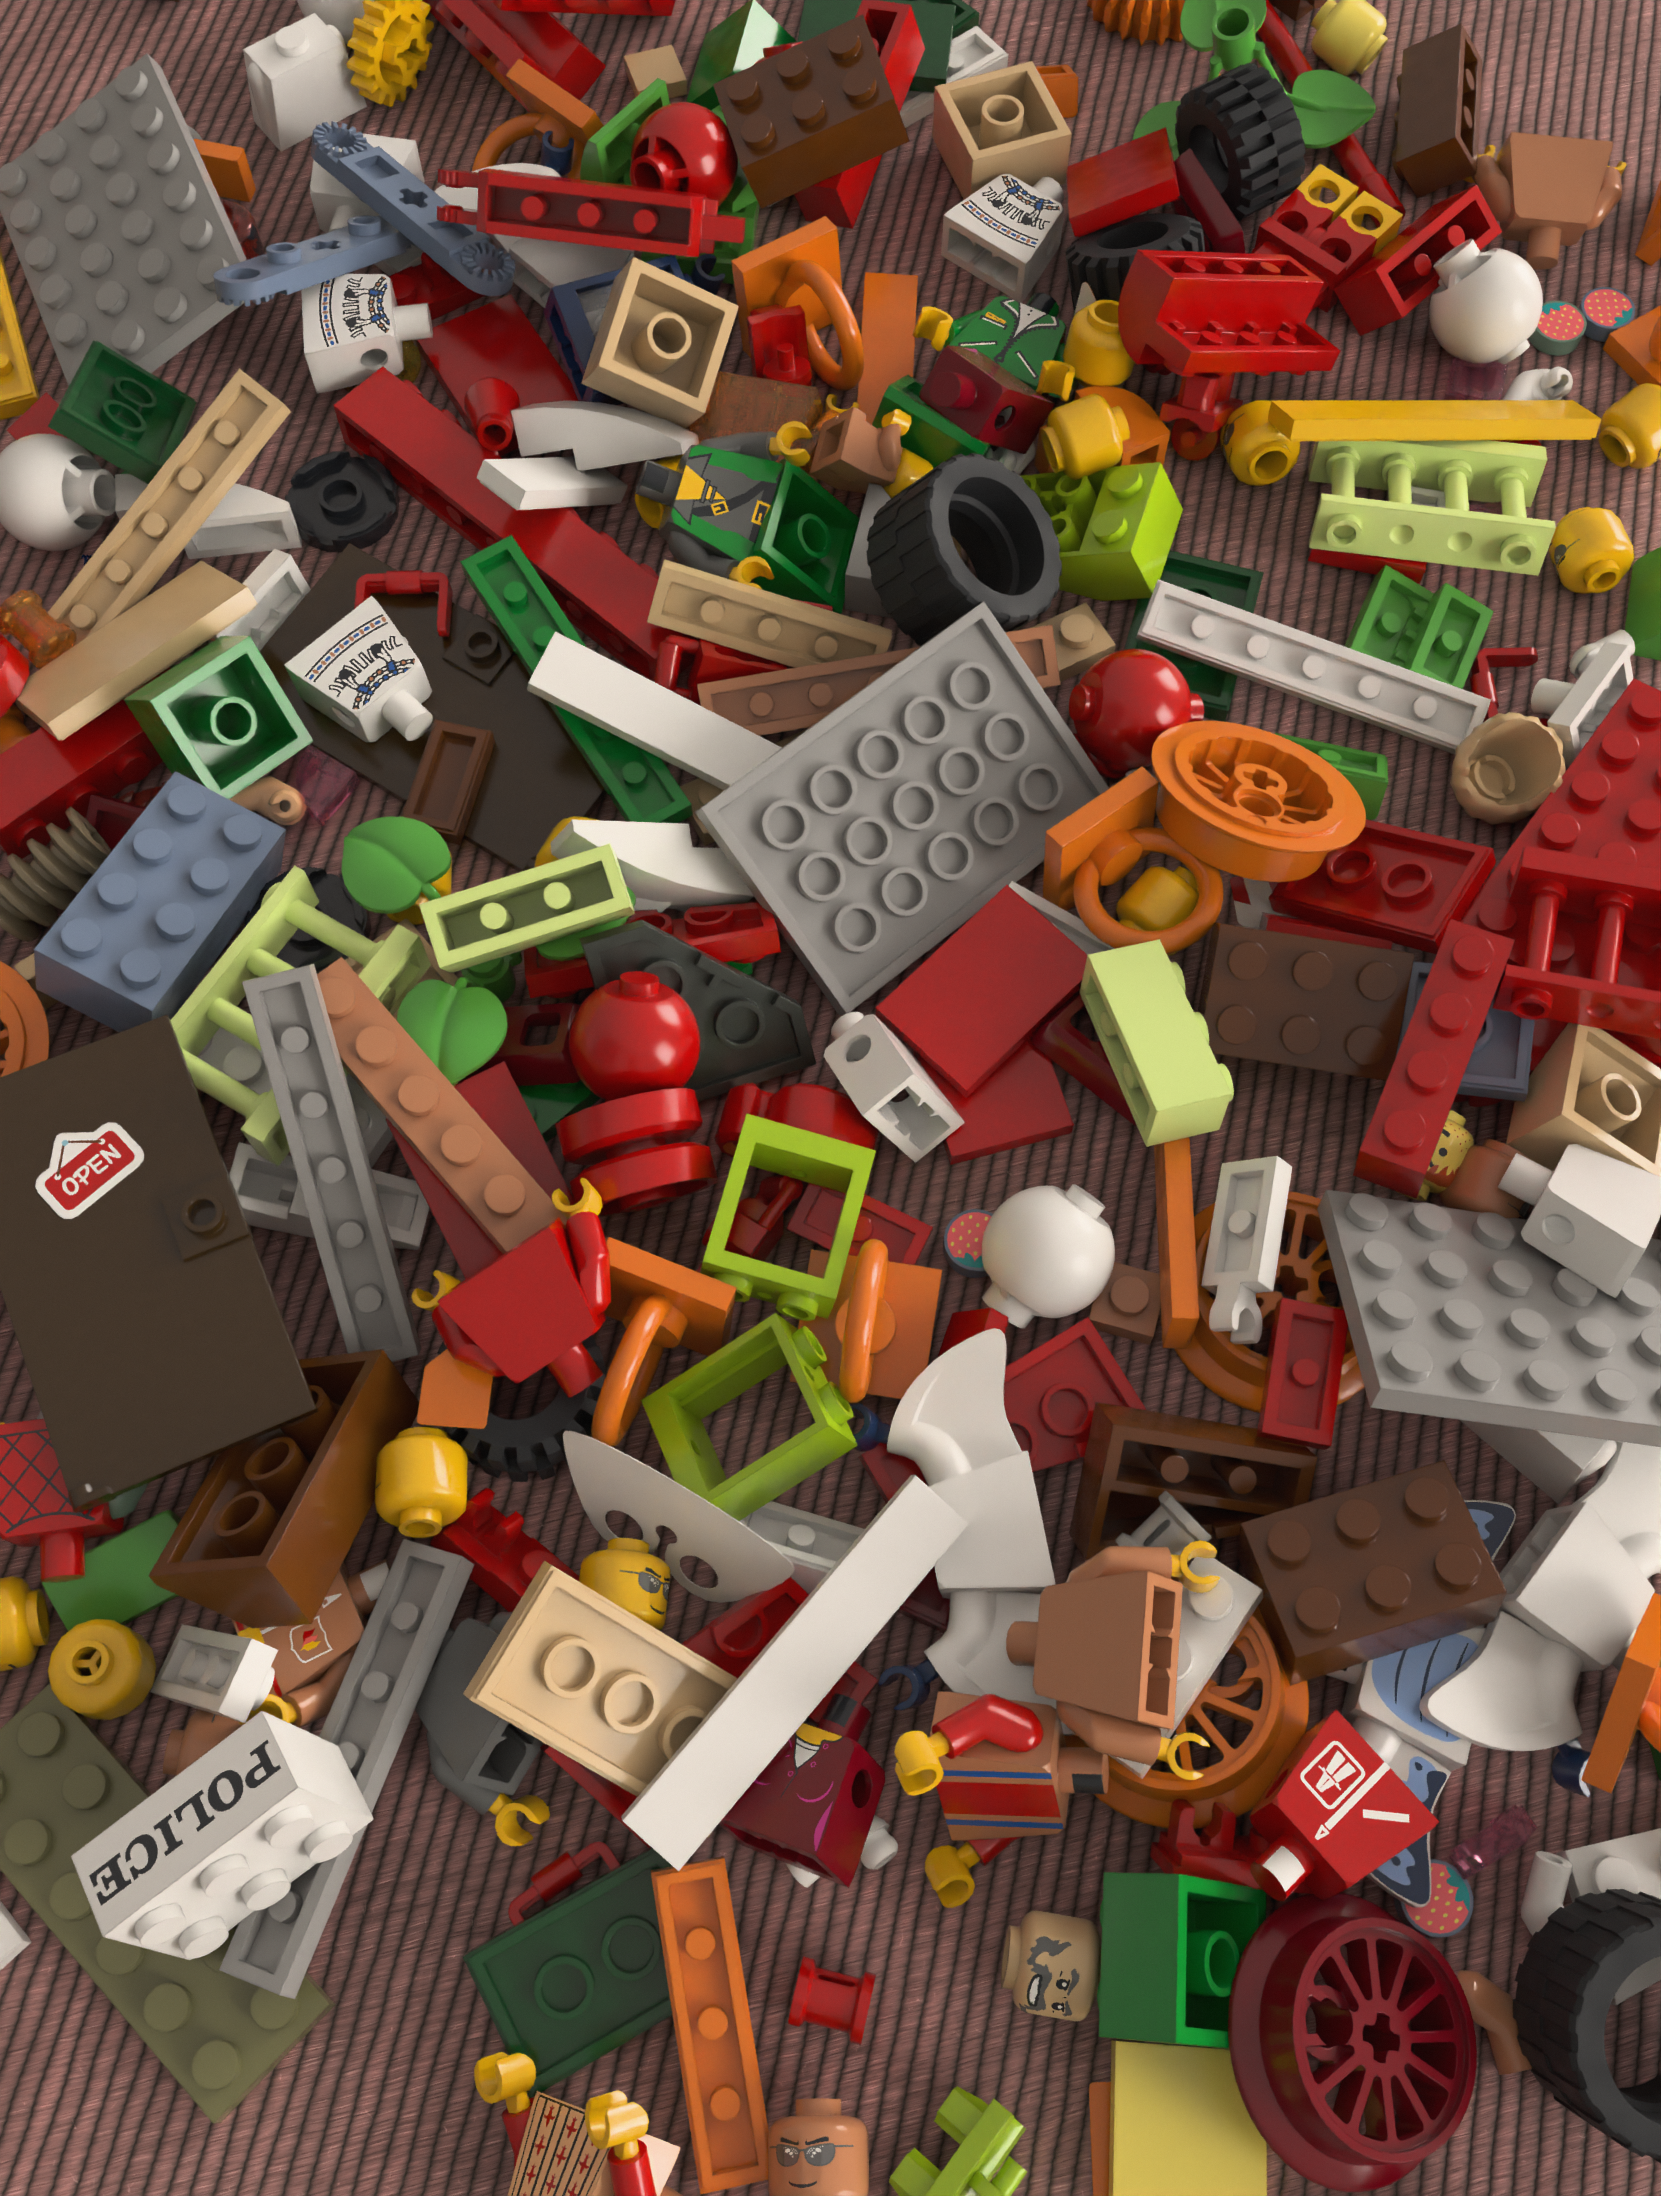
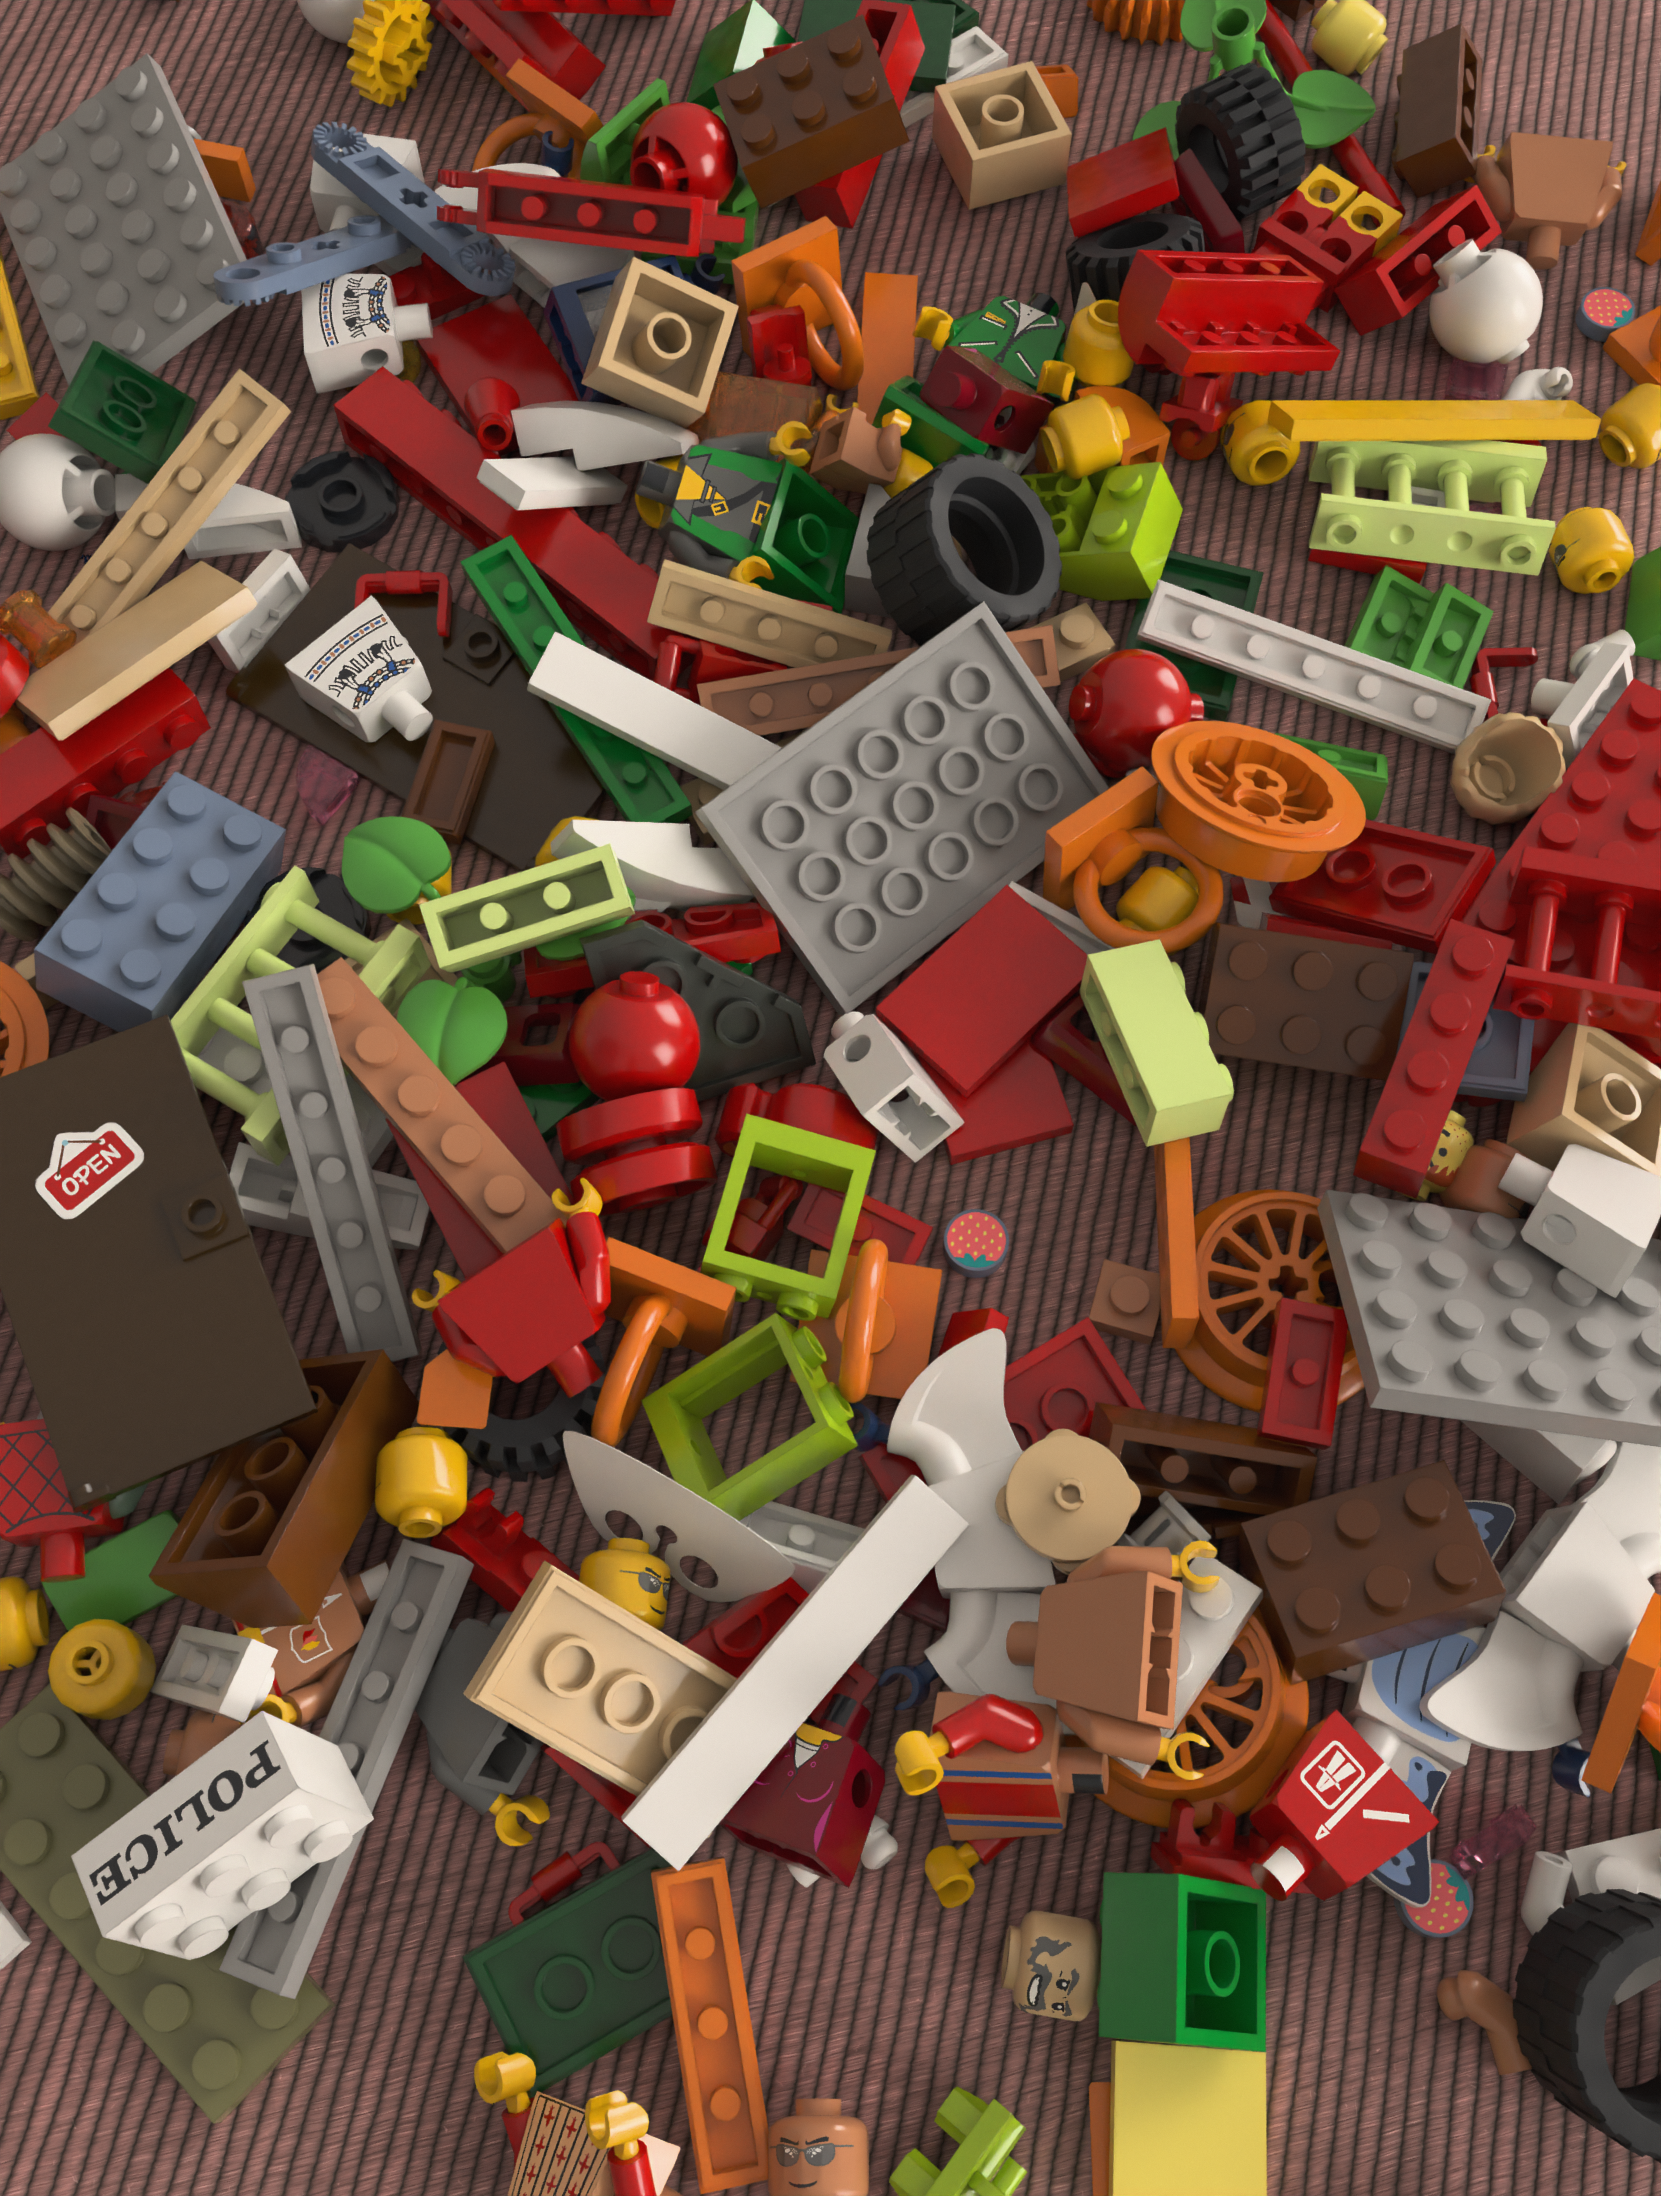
(220, 717): green brick -> none
(273, 800): light nougat arm -> none
(300, 81): white torso -> none
(660, 63): tan tile -> none
(832, 1999): red bush -> none
(1006, 232): white torso -> none
(1046, 1253): white brick -> none
(1068, 1499): none -> tan piece
(1245, 1243): white plate -> none
(1357, 2039): dark red piece -> none
(1559, 328): tile -> none

